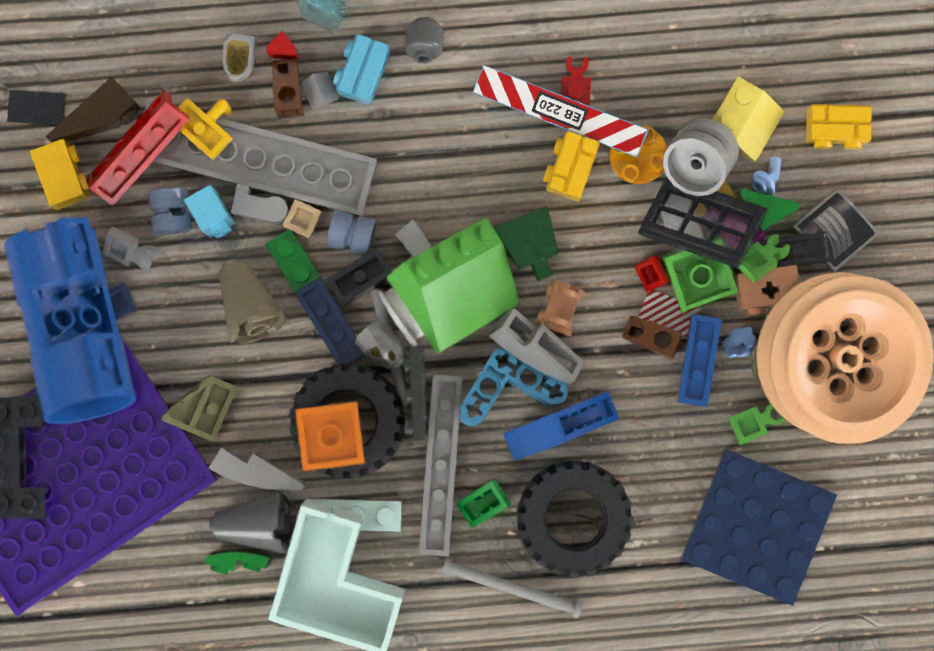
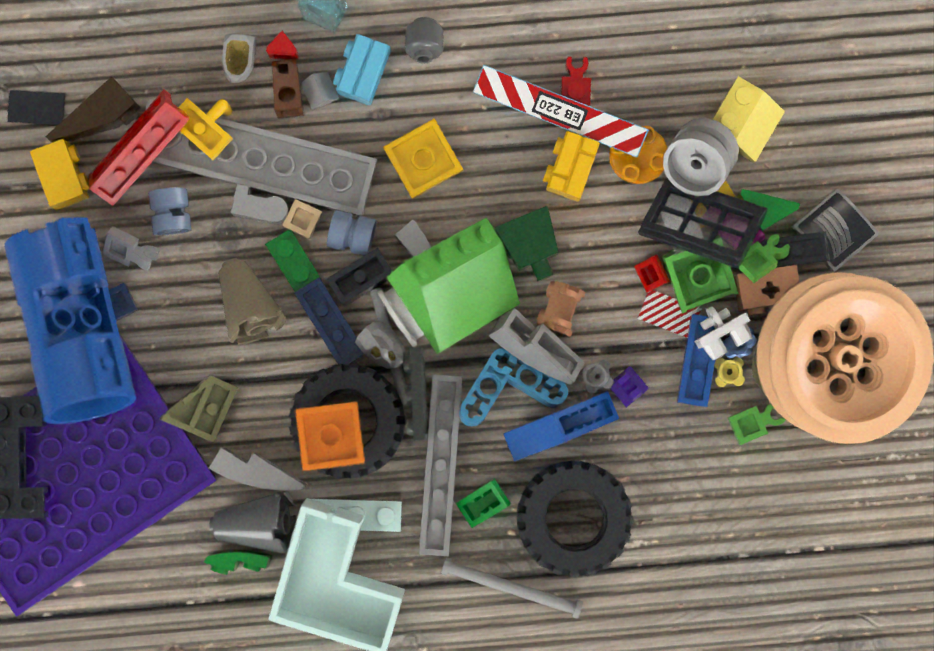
(210, 212): medium azure brick -> none
(423, 158): none -> yellow plate
(590, 372): none -> light grey plate
(628, 386): none -> dark purple tile
(652, 336): reddish brown leg -> none
(735, 378): none -> light yellow plate
(736, 328): none -> white hips
(758, 527): dark blue plate -> none
(765, 182): light blue plate -> none
(838, 125): yellow brick -> none

